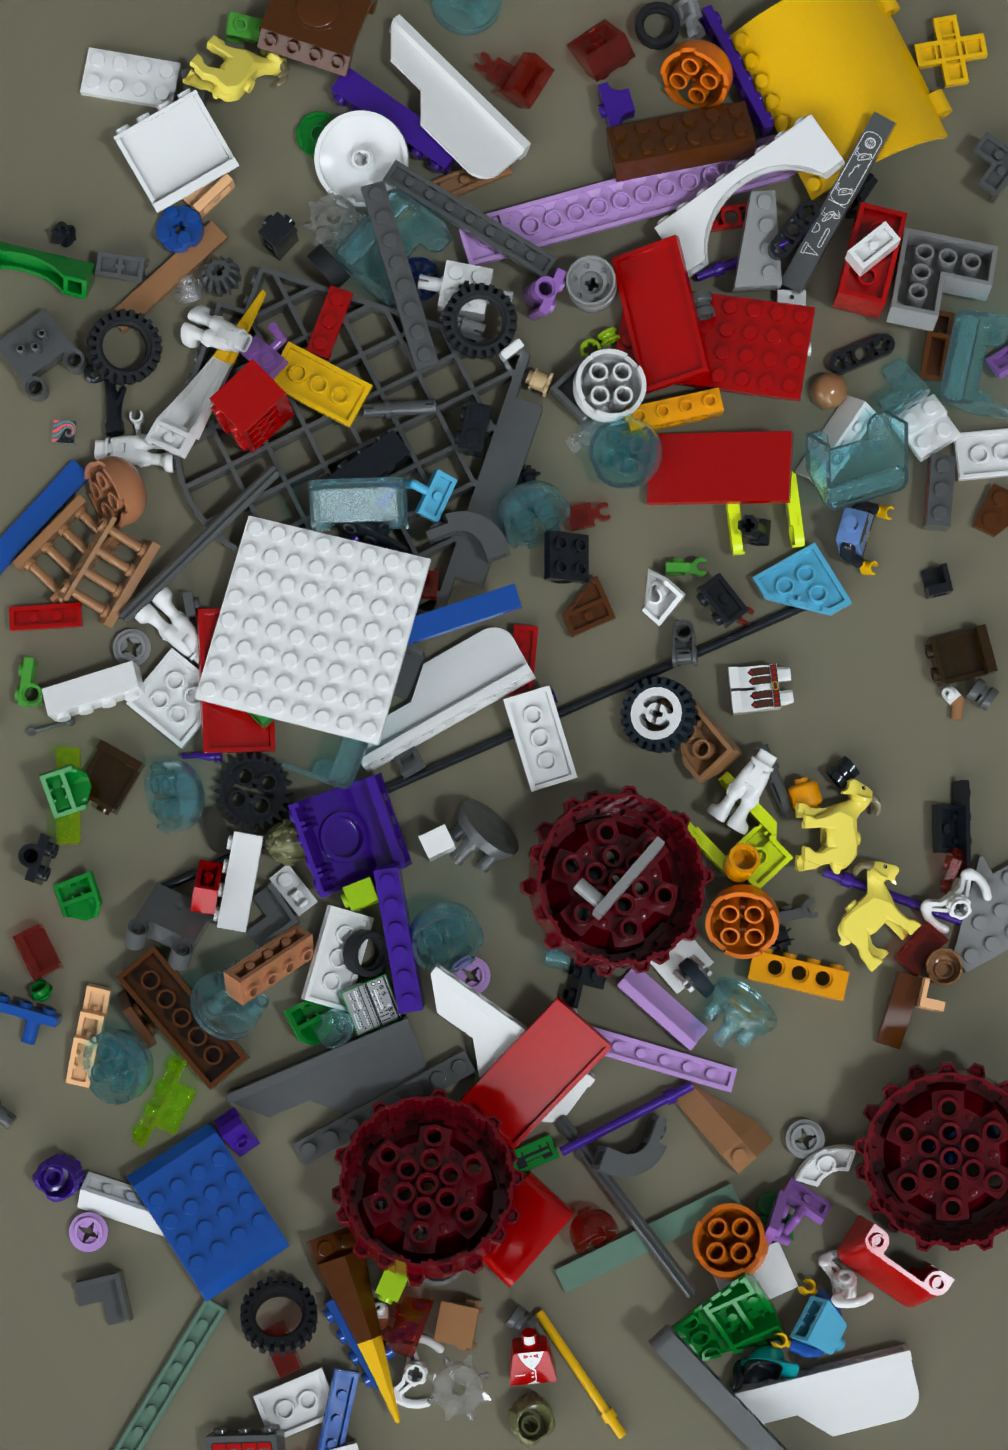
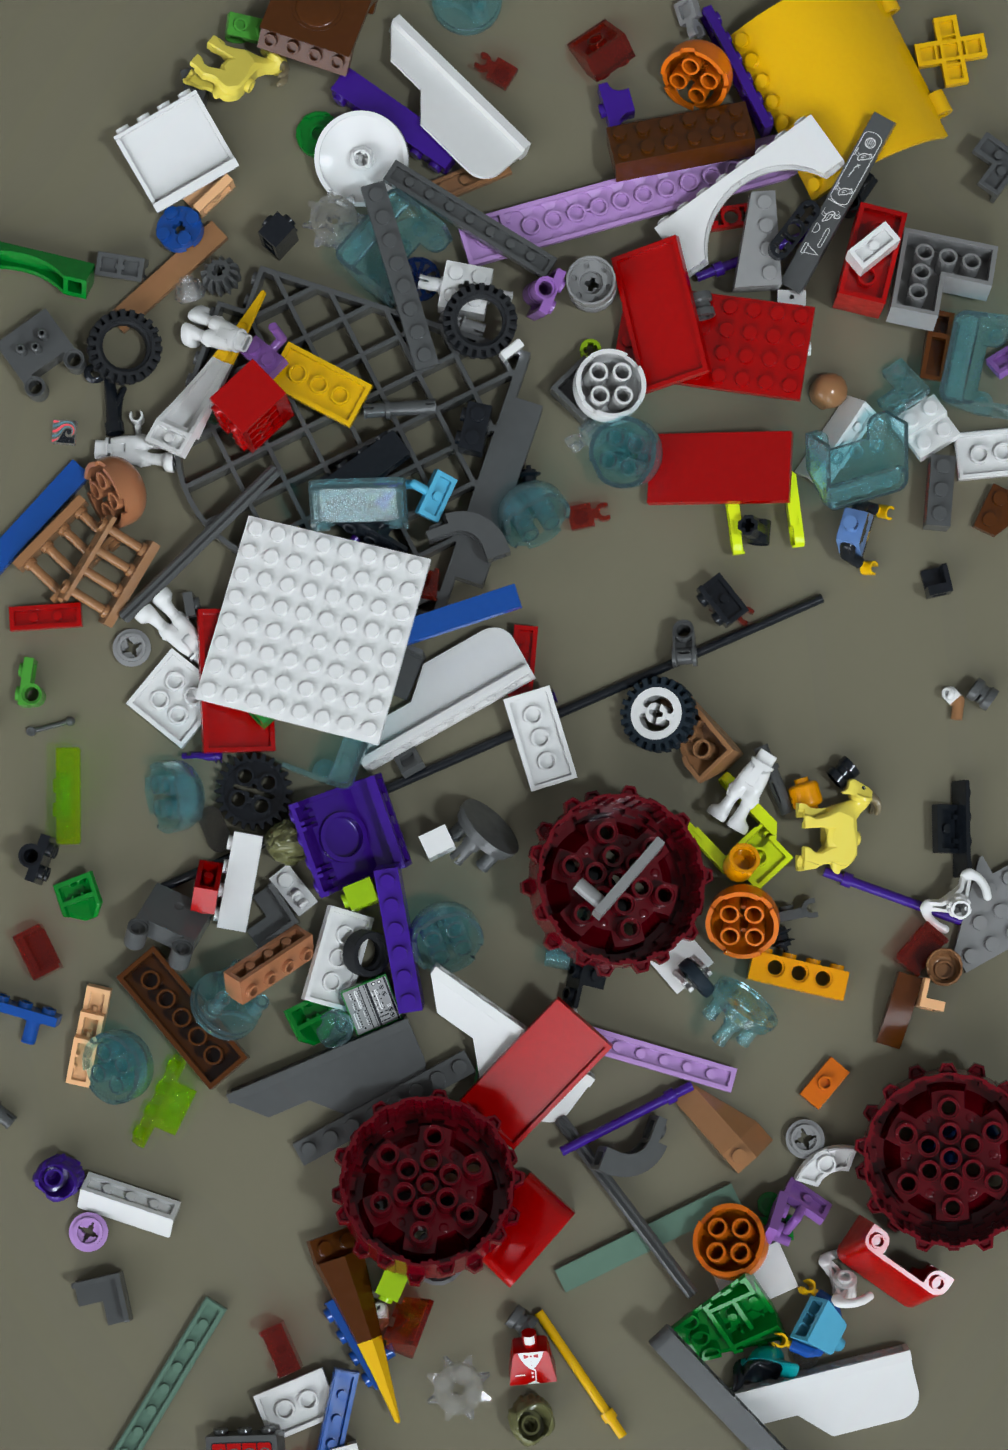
(41, 990): green plate -> none
(63, 234): black wheel -> none
(66, 790): green slope -> none
(93, 691): white brick -> none
(111, 777): dark brown panel -> none
(130, 78): white plate -> none
(135, 1016): reddish brown wing -> none
(208, 1211): blue slope -> none
(236, 1132): dark purple brick -> none
(285, 1342): black tyre -> none
(328, 266): black tyre -> none
(329, 322): red plate -> none
(415, 1373): white piece -> none
(458, 1323): medium nougat plate -> none
(482, 974): lavender gear -> none
(526, 80): clear red panel -> none
(535, 1154): green tile -> none
(539, 381): tan brick -> none
(566, 557): black plate -> none
(588, 610): reddish brown wing -> none
(592, 1228): clear red cylinder -> none
(608, 337): lime bush -> none
(659, 8): black tyre -> none
(660, 597): white slope -> none
(663, 1008): lavender panel -> none
(678, 567): bright green plate -> none
(680, 410): light orange brick -> none
(765, 686): white hips -> none
(803, 583): medium azure plate -> none
(824, 1083): none -> orange plate
(871, 912): light yellow animal -> none
(880, 353): black beam -> none
(951, 865): clear red plate -> none
(960, 656): dark brown panel -> none

